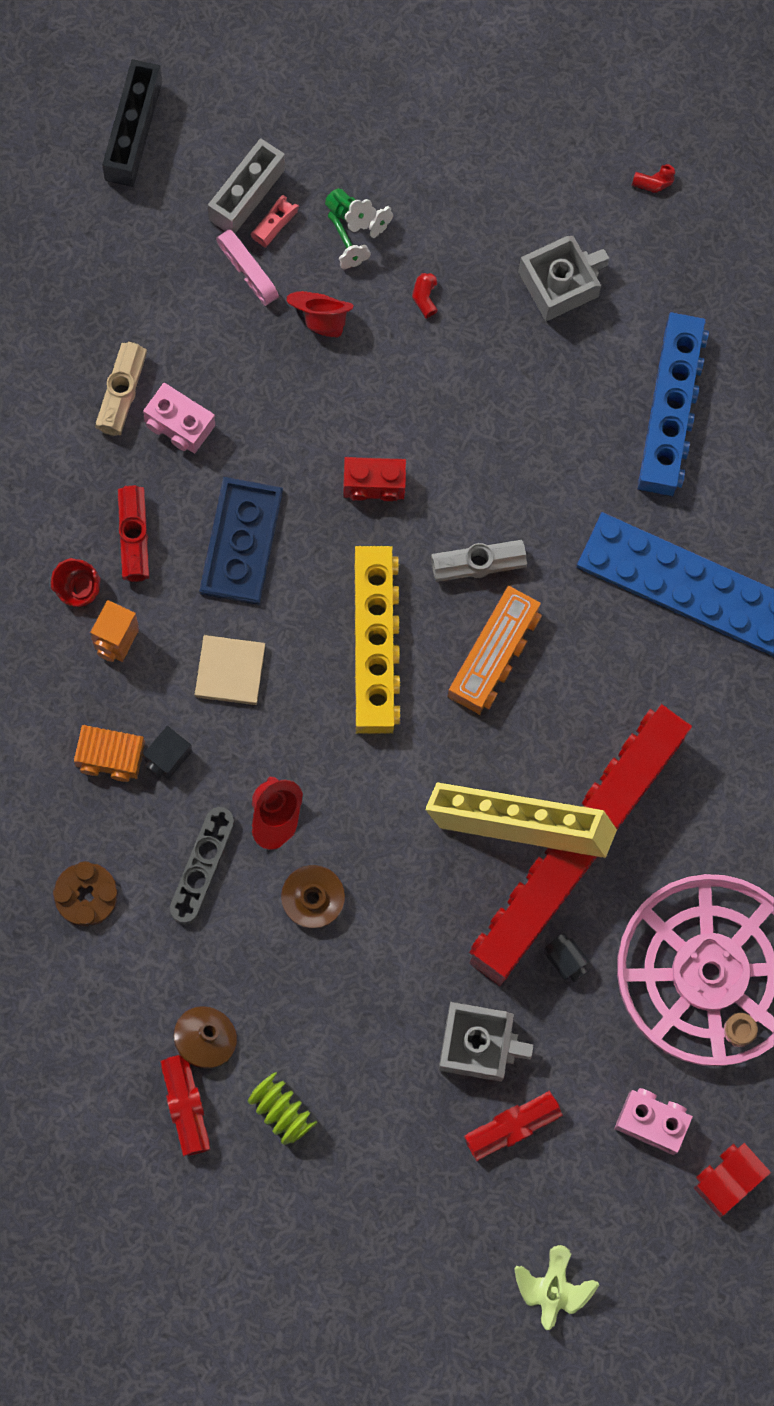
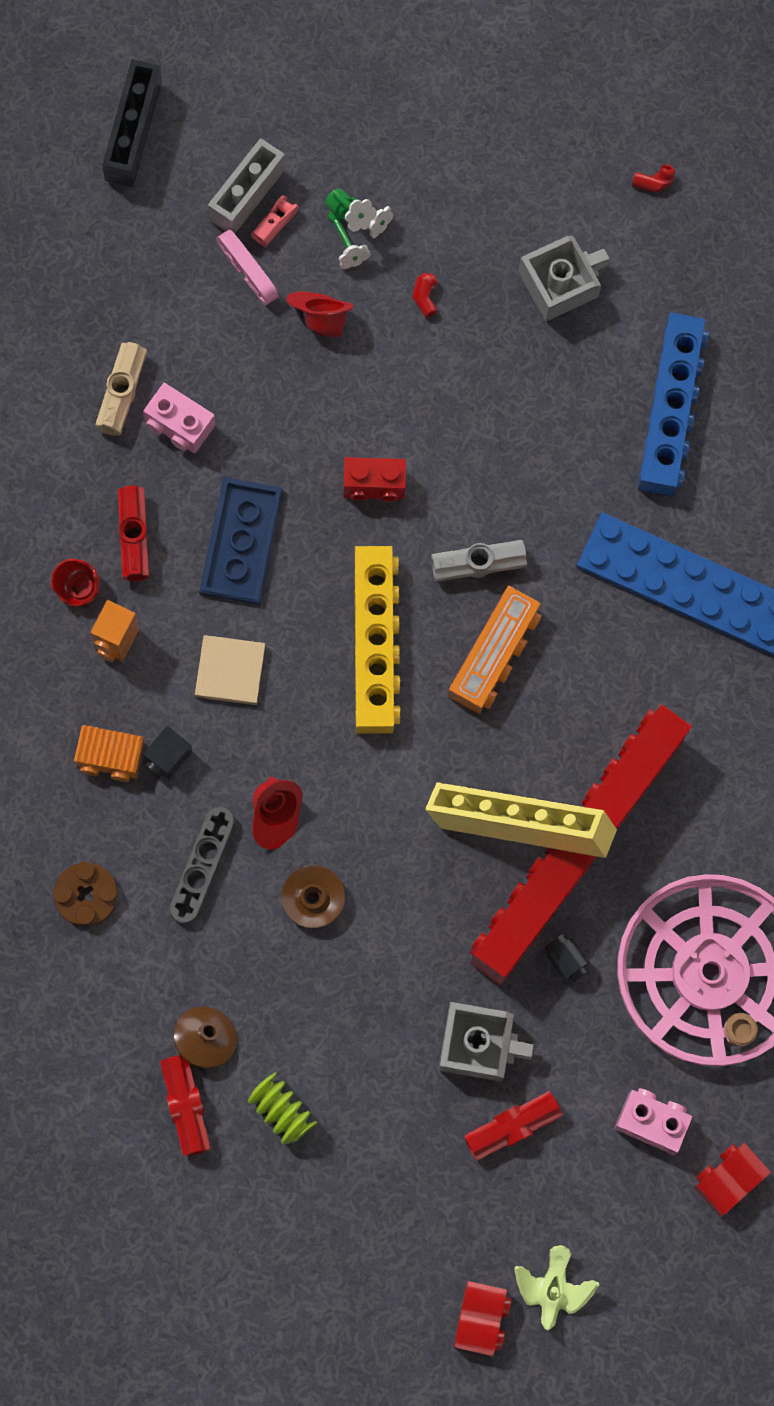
(481, 1318): none -> red brick

